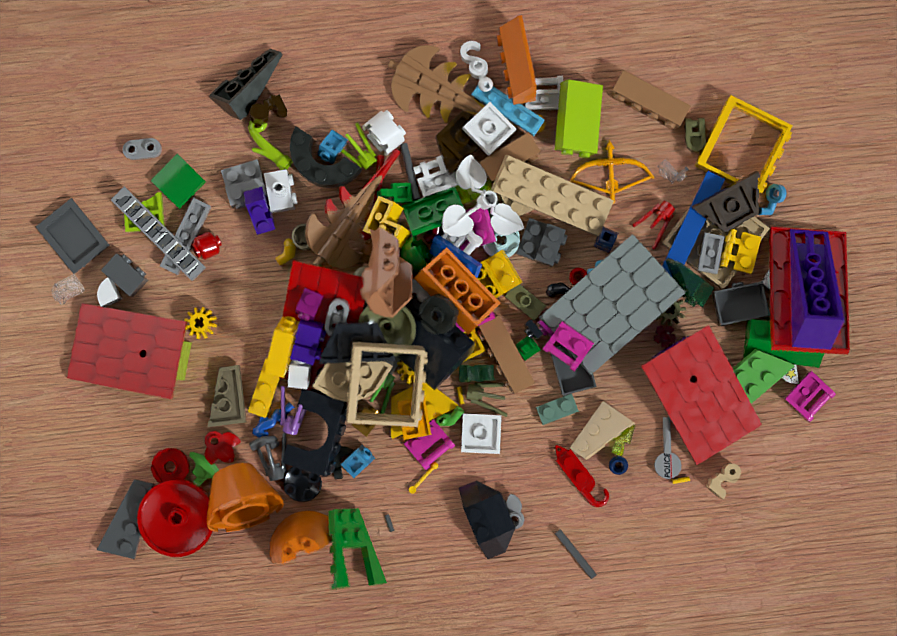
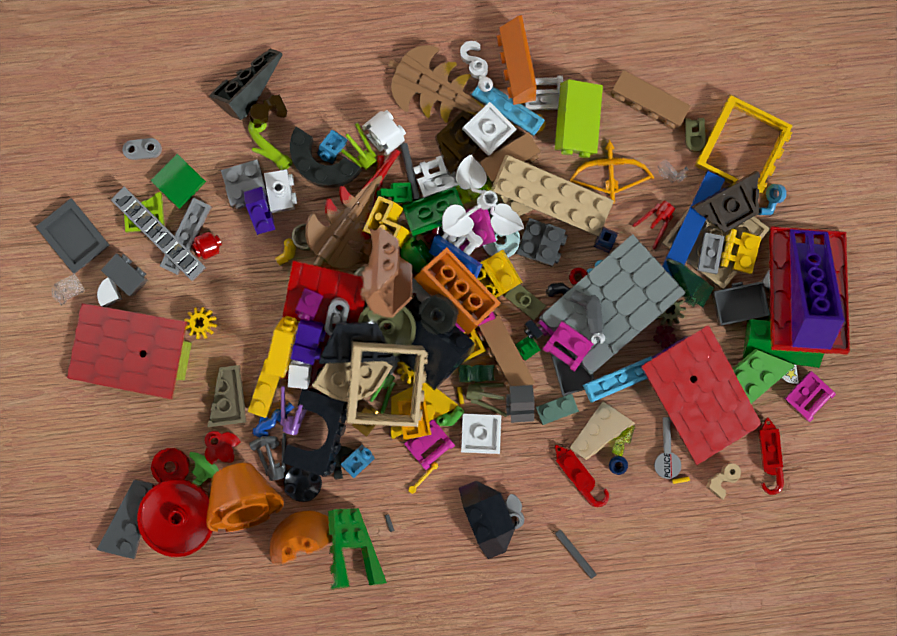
(520, 403): none -> dark grey brick
(594, 313): none -> dark grey arm
(616, 381): none -> medium azure tile
(771, 455): none -> red plate

